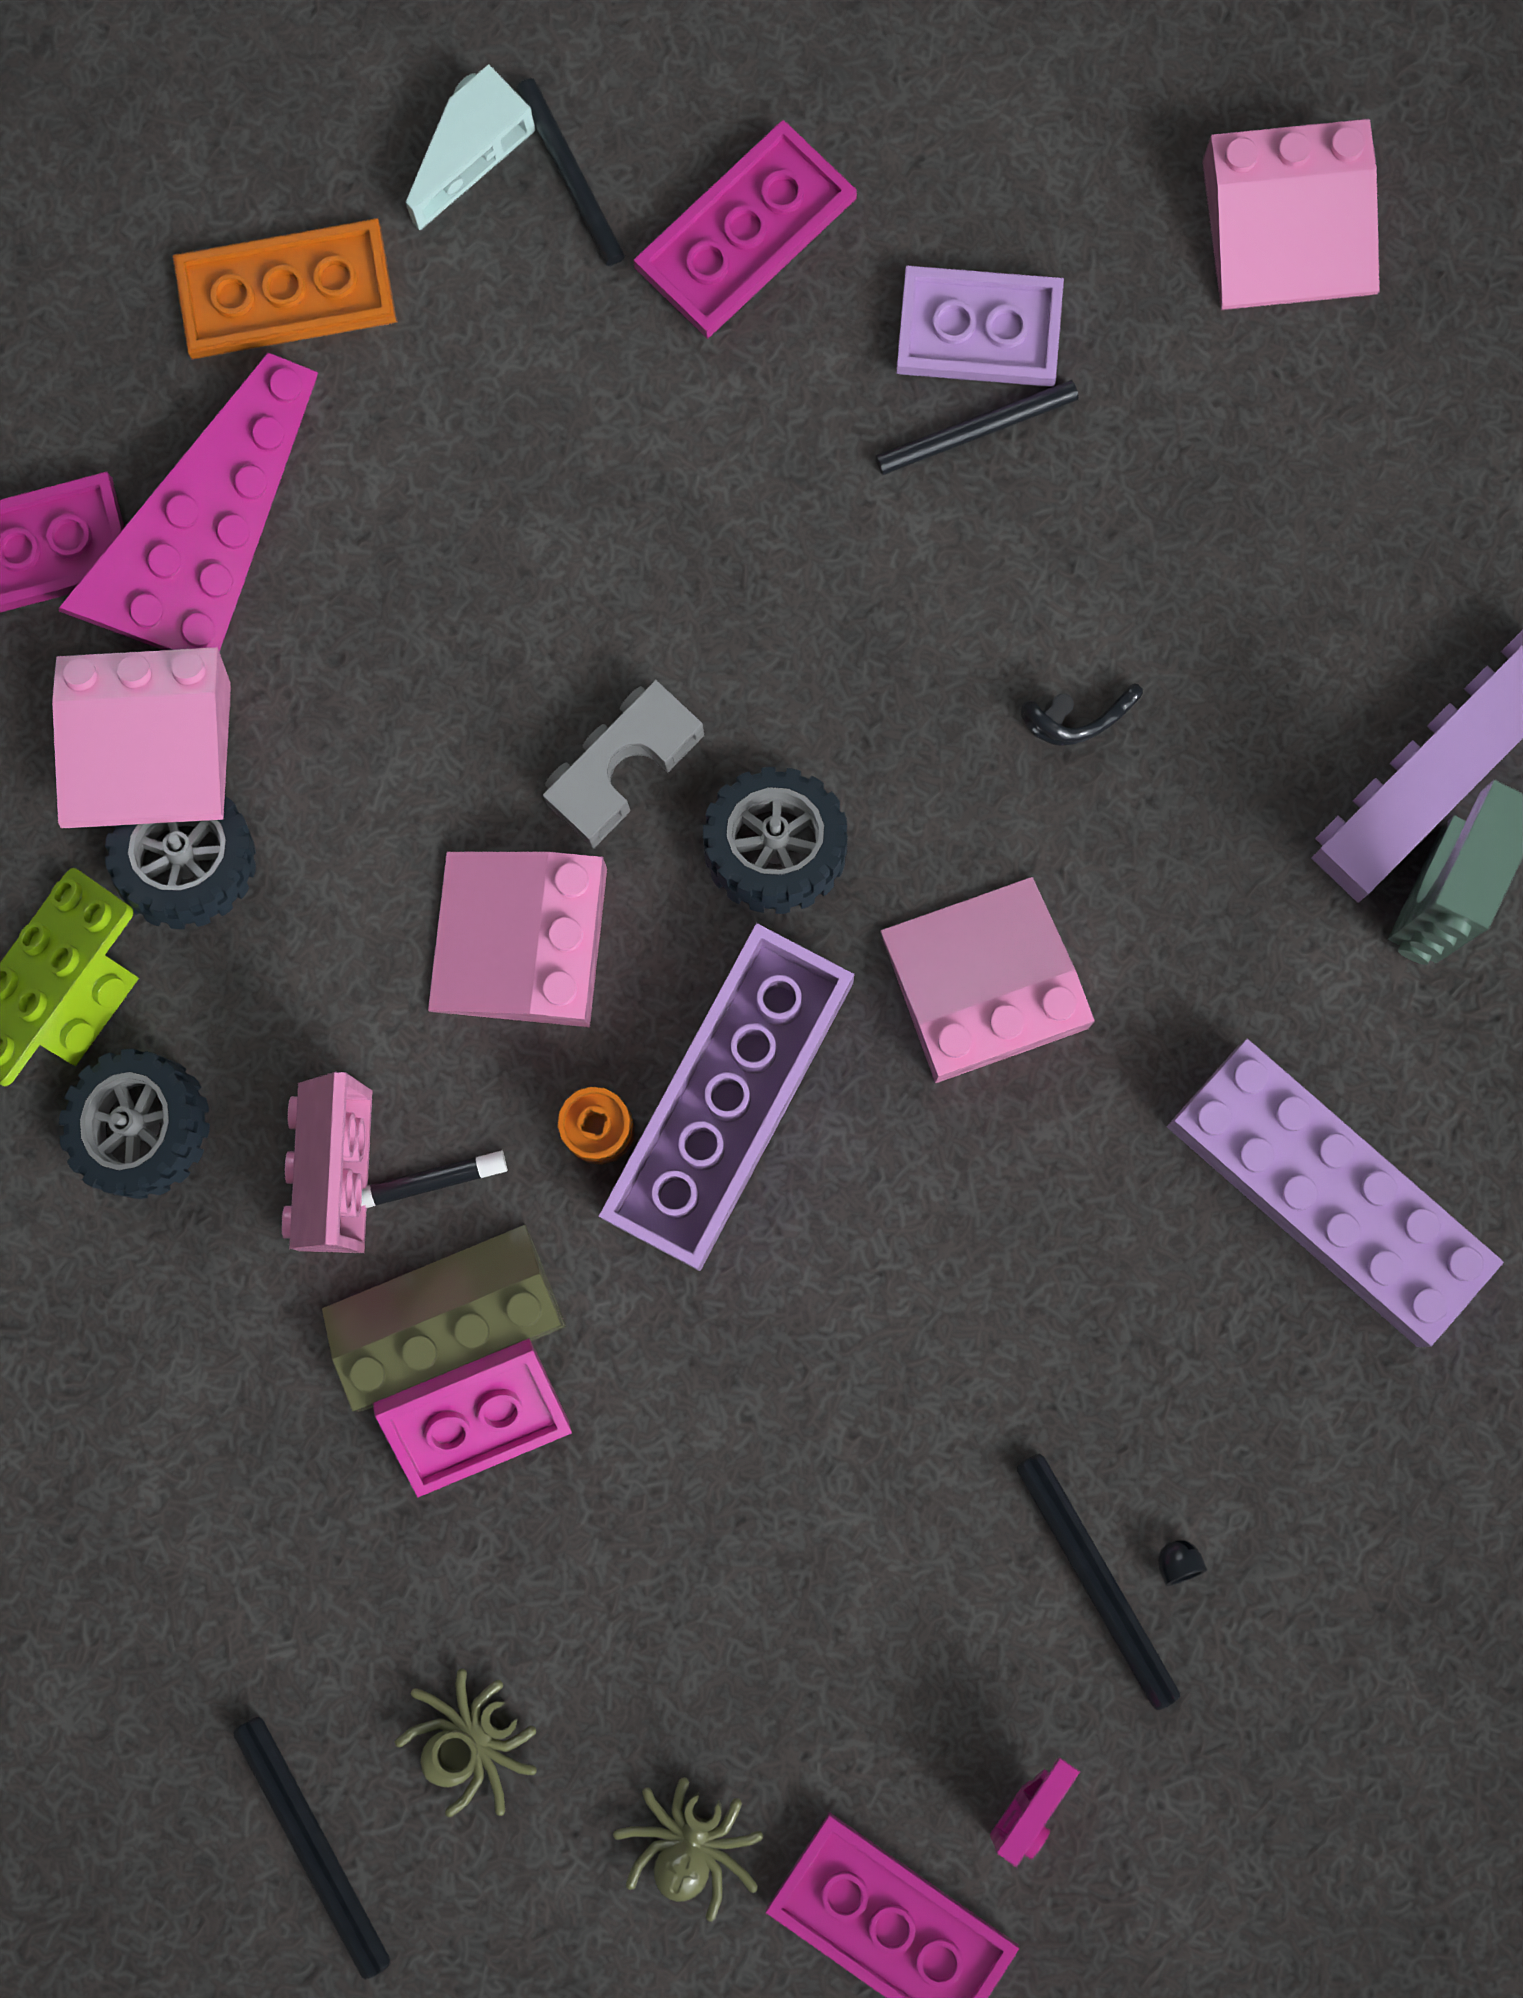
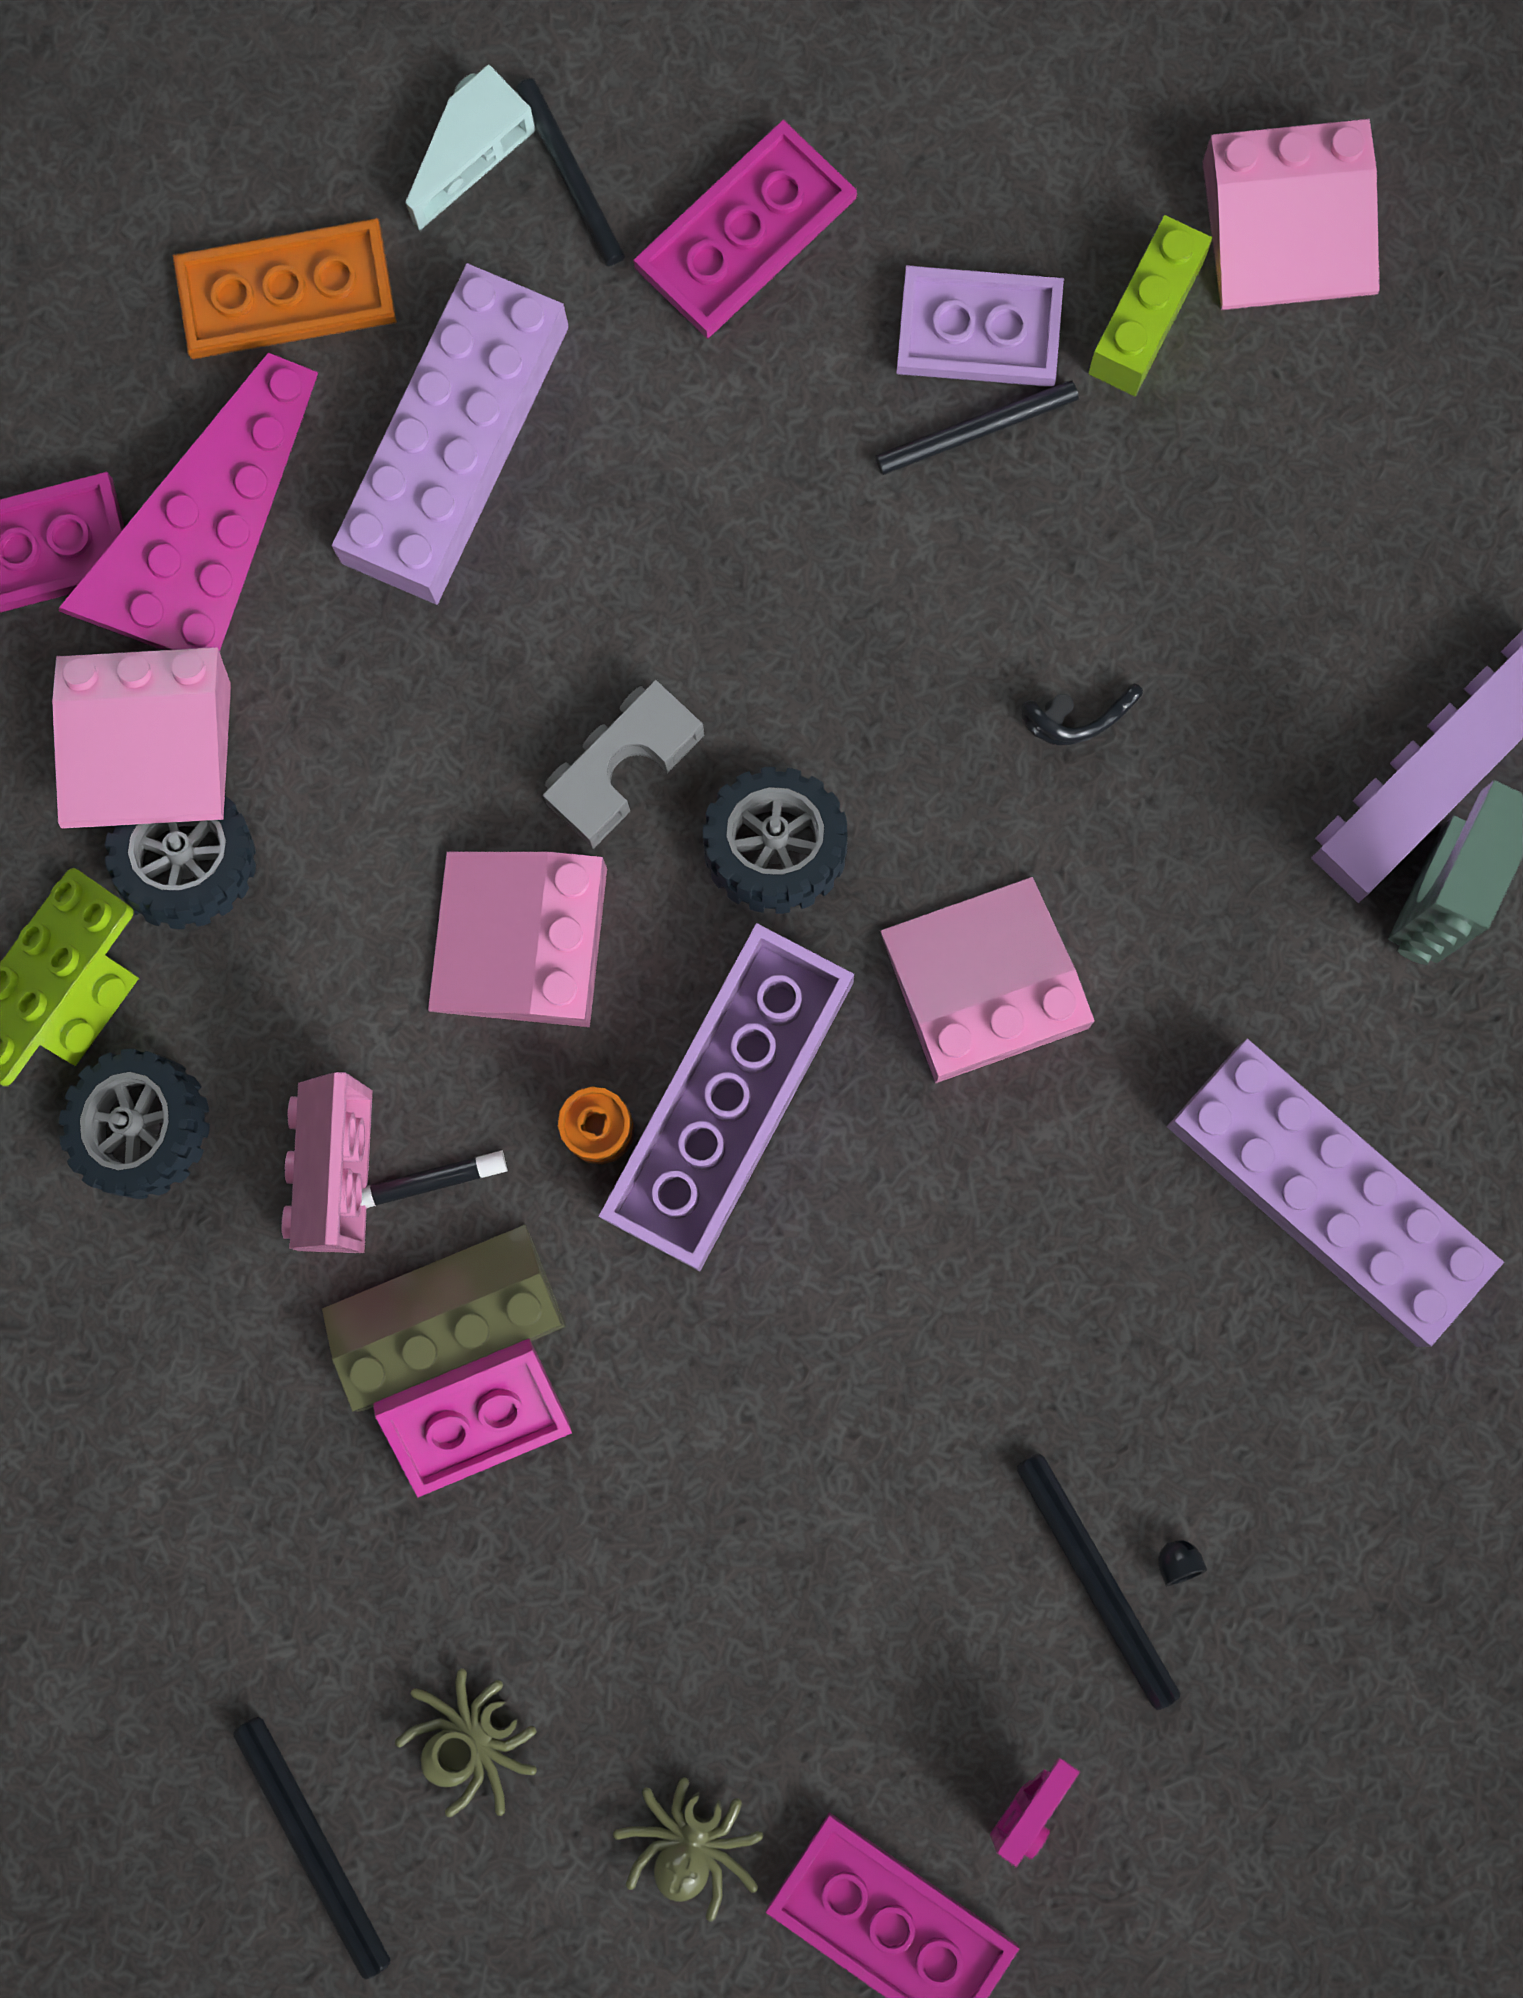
(451, 434): none -> lavender brick
(1149, 305): none -> lime brick

